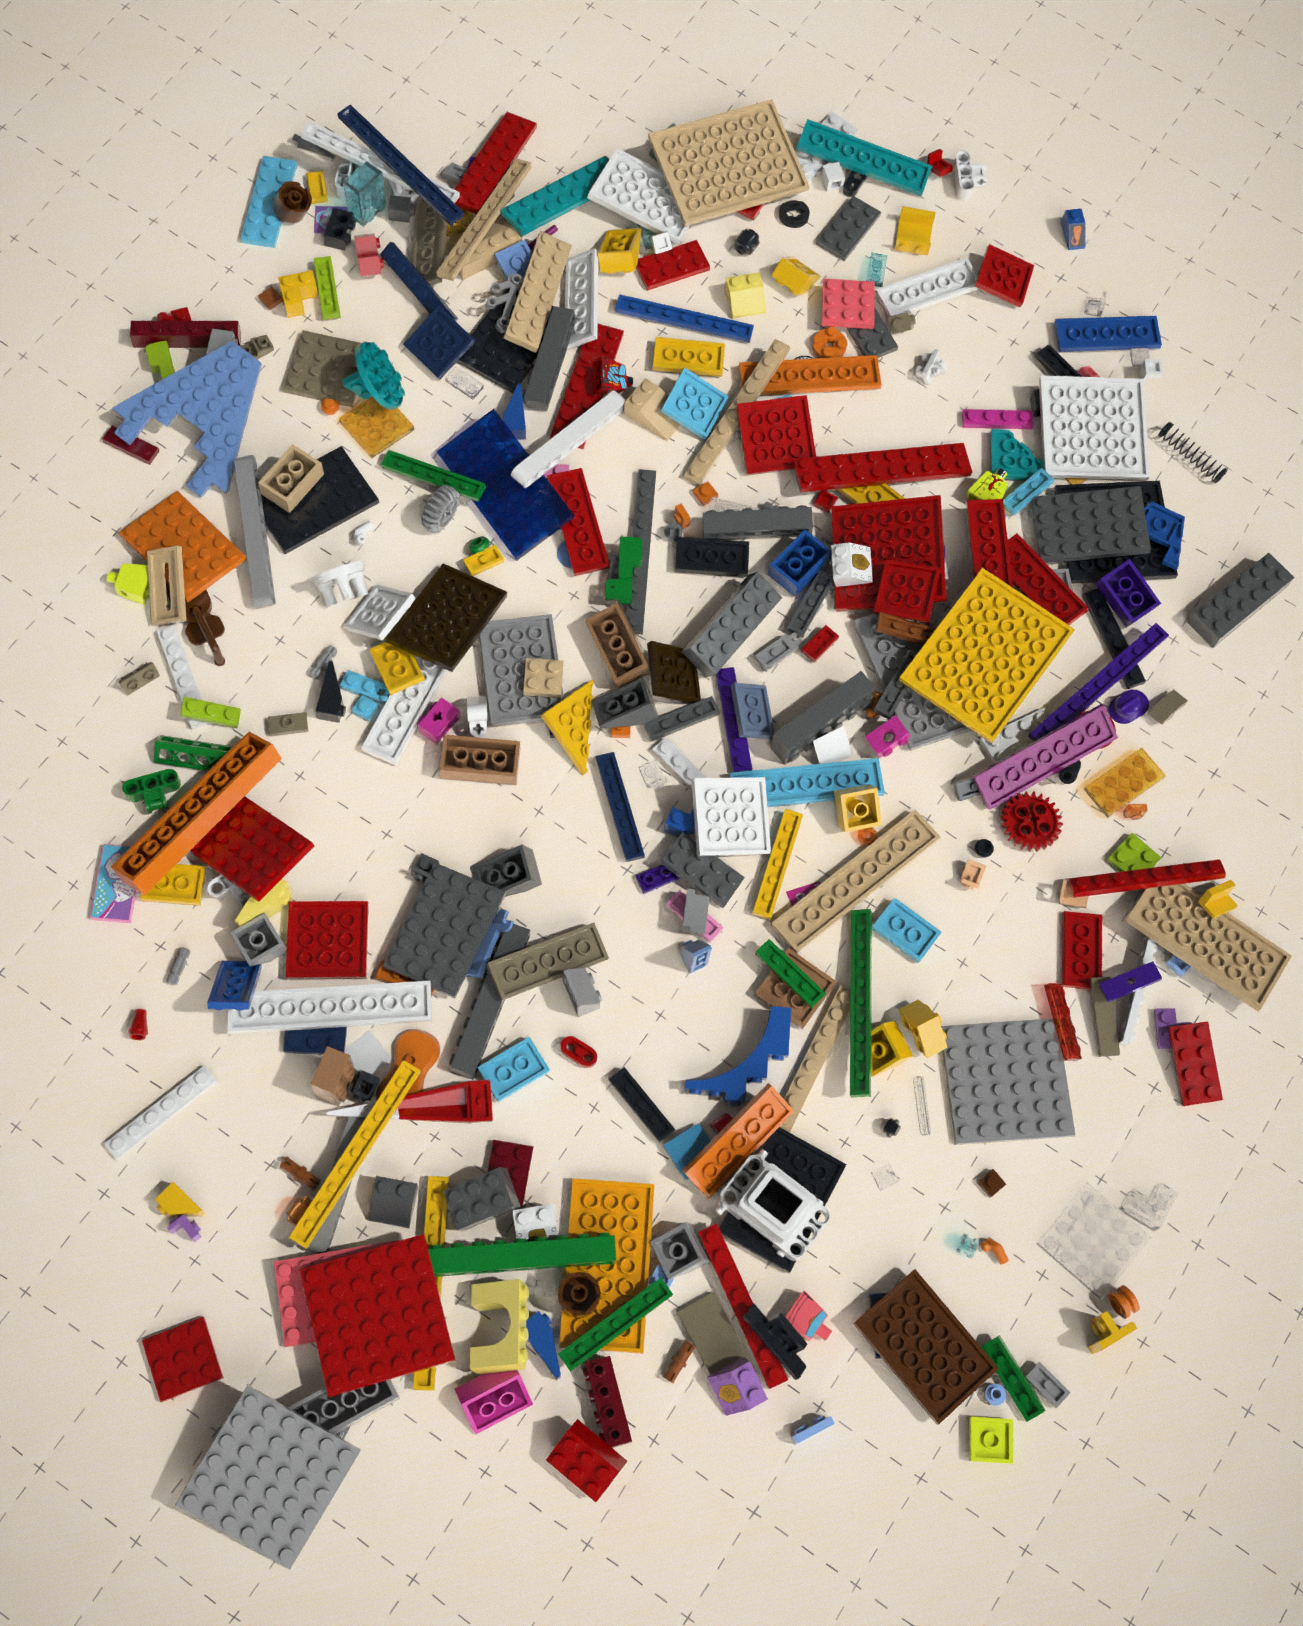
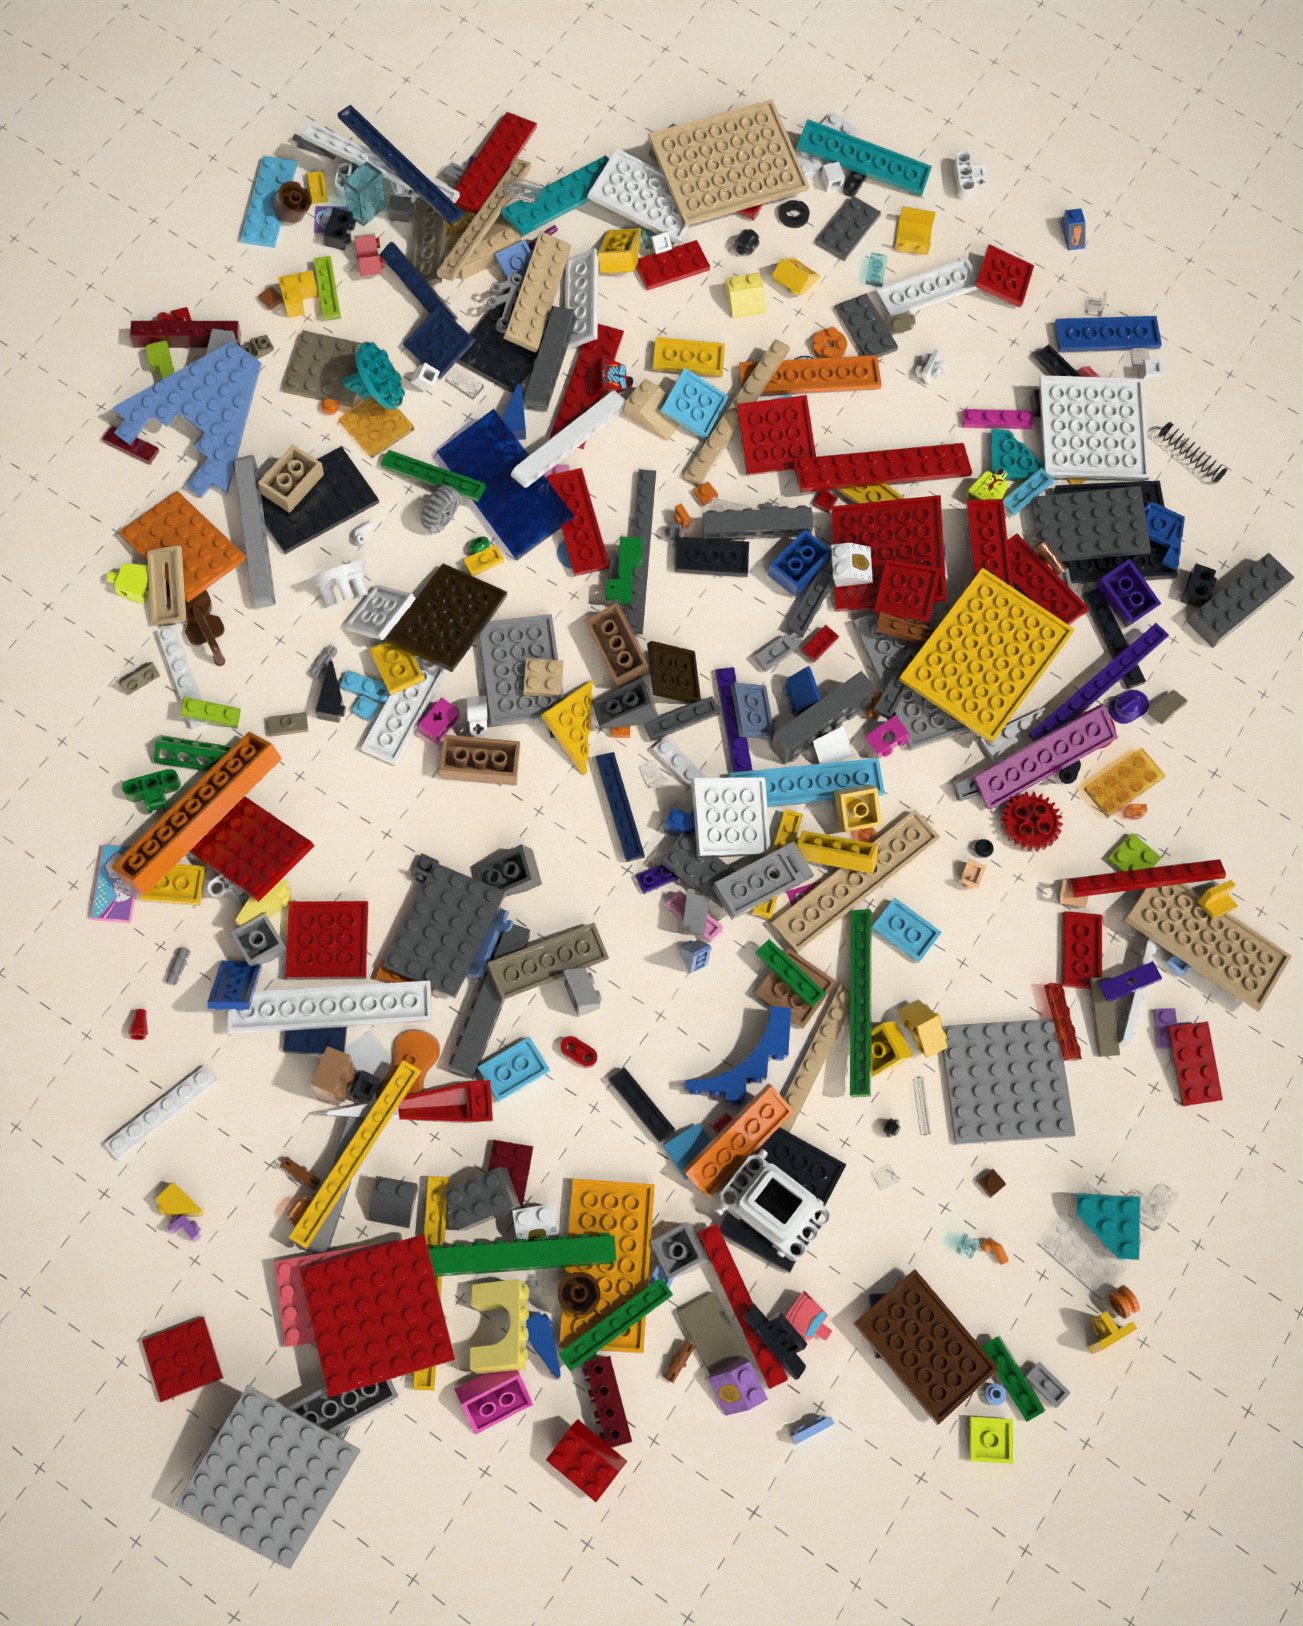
(424, 376): none -> white brick
(522, 190): none -> clear plate
(684, 318): blue plate -> none
(731, 624): dark grey brick -> none
(754, 886): none -> light grey hinge
(801, 691): none -> blue slope
(838, 851): none -> yellow brick
(848, 303): coral plate -> none
(939, 166): red bracket -> none
(1043, 547): none -> dark orange pin
(1114, 1221): none -> teal plate
(1198, 585): none -> black brick

